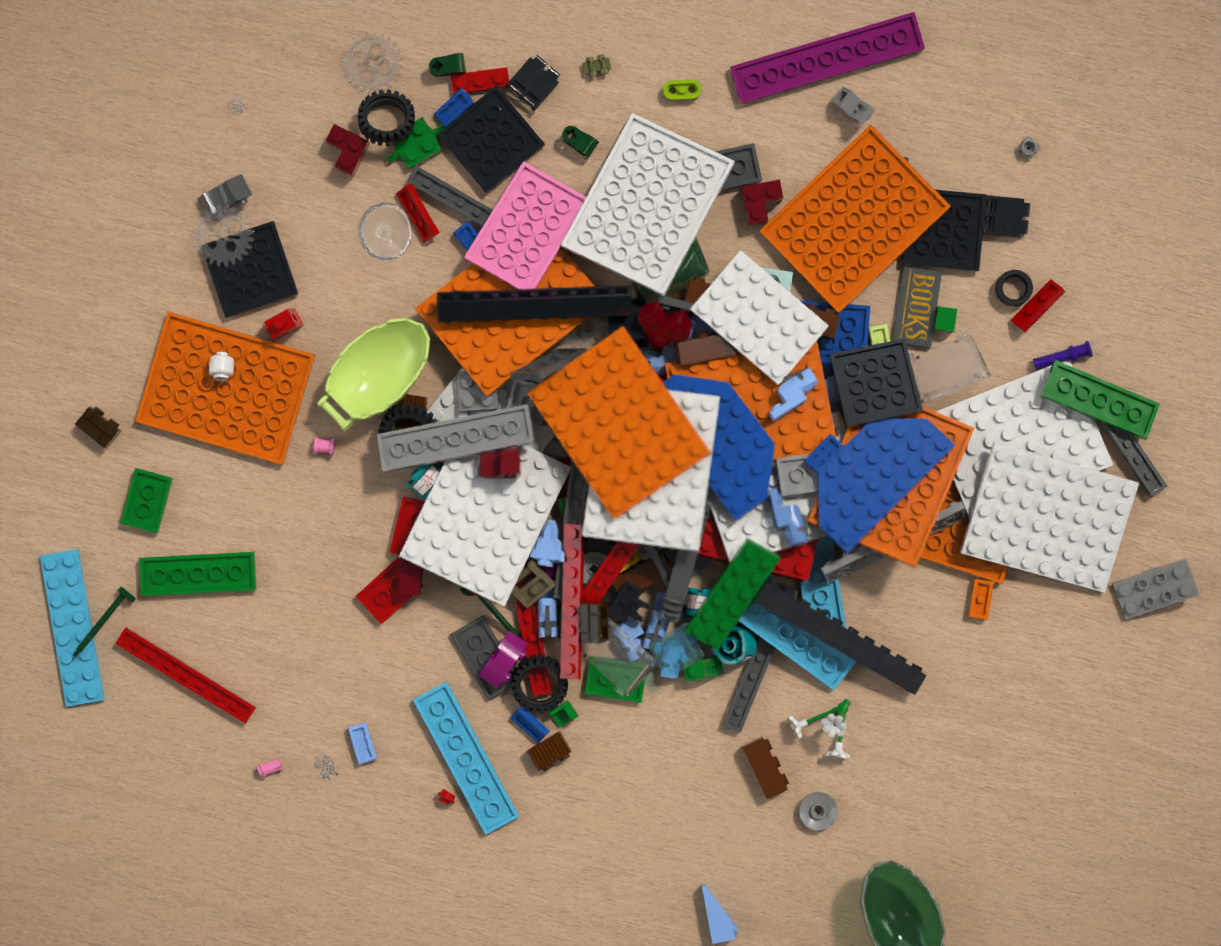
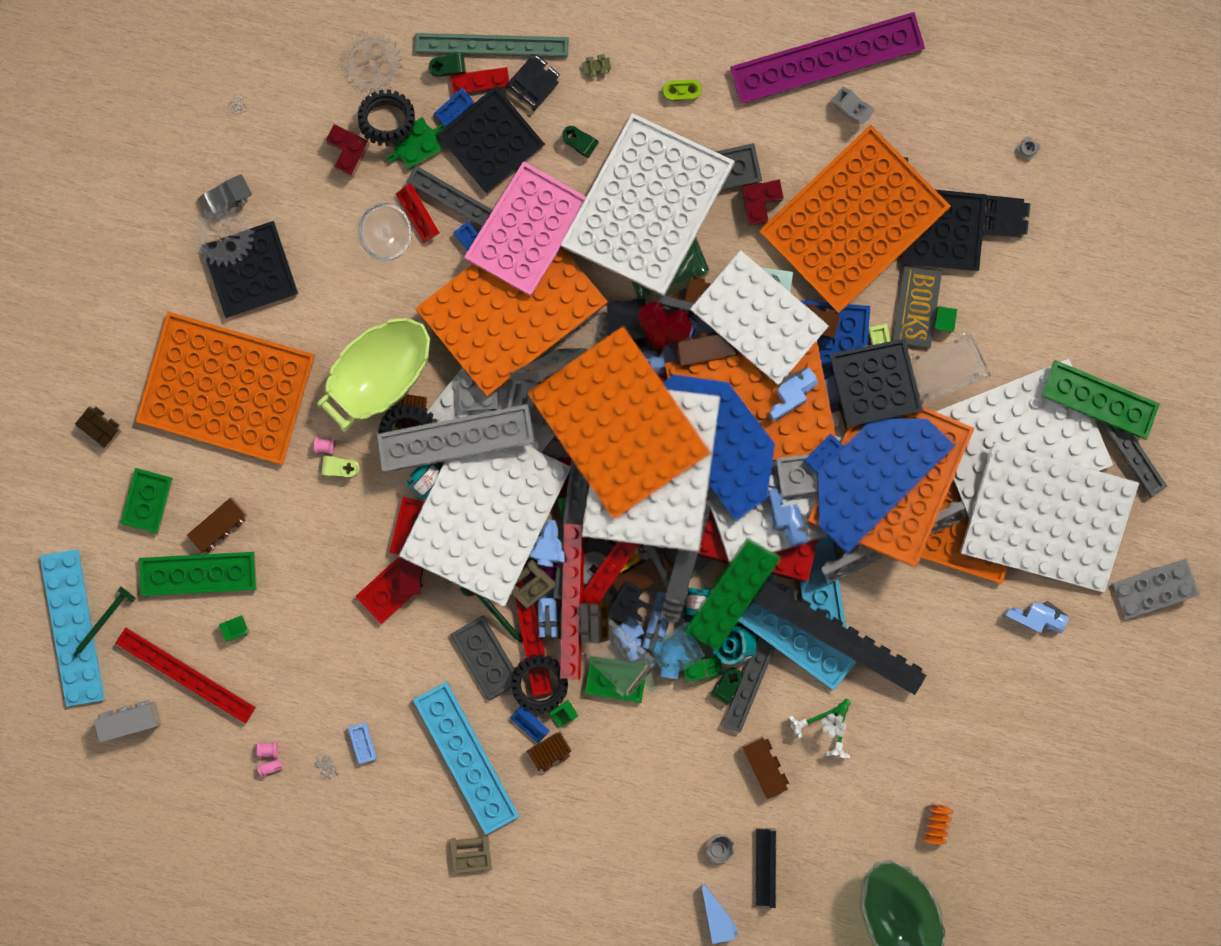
(127, 720): none -> light grey brick
(217, 525): none -> reddish brown brick
(221, 366): white head -> none
(234, 628): none -> green panel
(267, 750): none -> bright pink bush
(282, 324): red torso -> none
(337, 466): none -> yellowish green piece
(446, 797): red plate -> none
(472, 860): none -> dark tan plate
(491, 45): none -> sand green tile
(500, 465): dark red brick -> none
(503, 659): magenta brick -> none
(534, 303): black brick -> none
(720, 848): none -> light grey hair
(725, 688): none -> dark green piece
(766, 867): none -> black fence
(825, 818): light grey dish -> none
(938, 825): none -> orange piece
(980, 599): orange plate -> none
(1028, 288): black tyre -> none
(1038, 305): red plate -> none
(1040, 615): none -> light blue plate
(1072, 353): dark purple pin -> none

